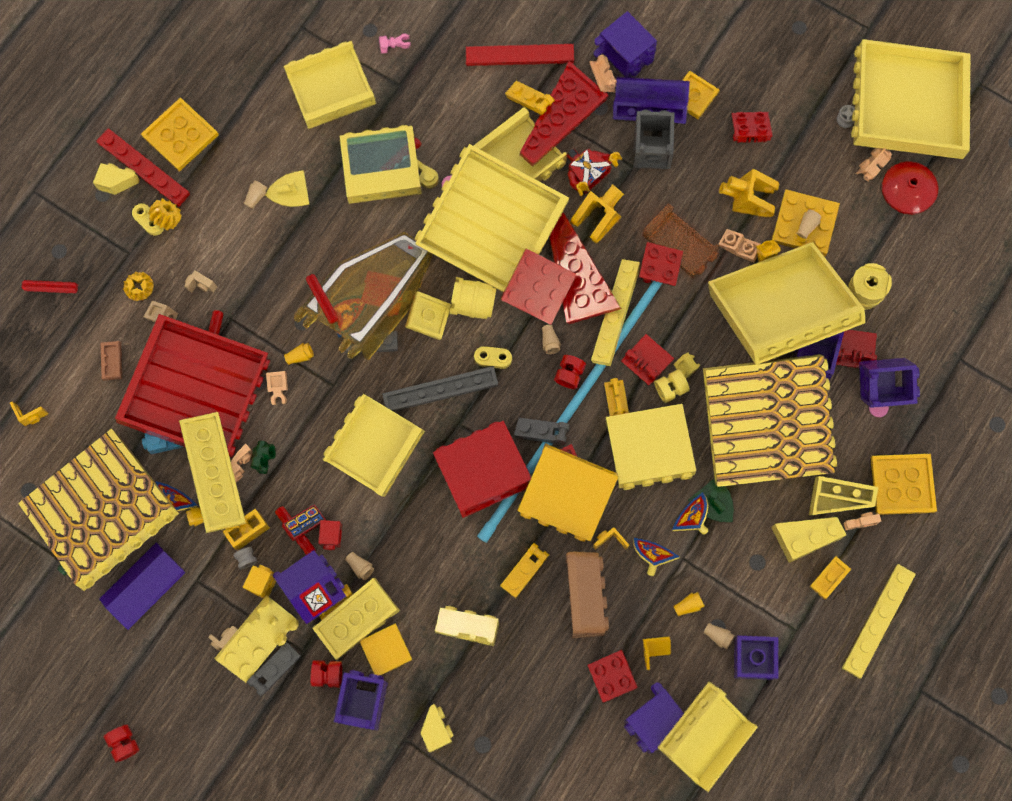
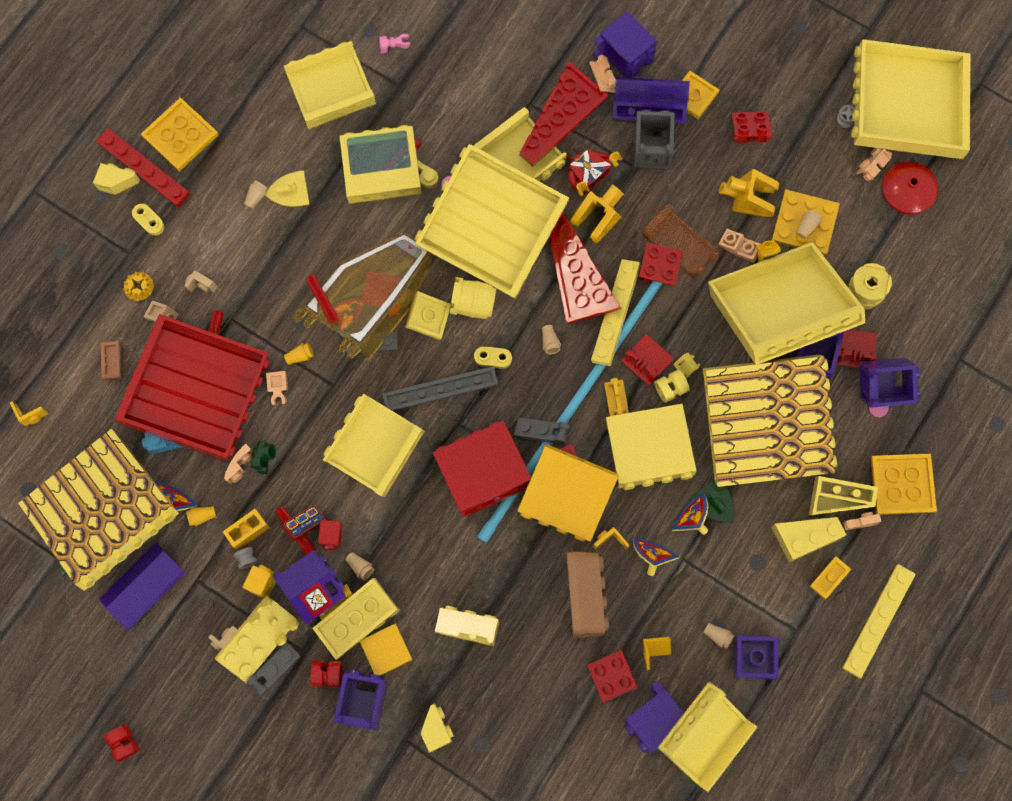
(49, 286): red axle -> none
(164, 214): yellow gear -> none
(212, 472): light yellow tile -> none
(519, 54): red tile -> none
(524, 571): yellow plate -> none
(529, 97): yellow plate -> none
(538, 286): plate -> none
(569, 373): red wheel -> none
(689, 604): yellow cone -> none

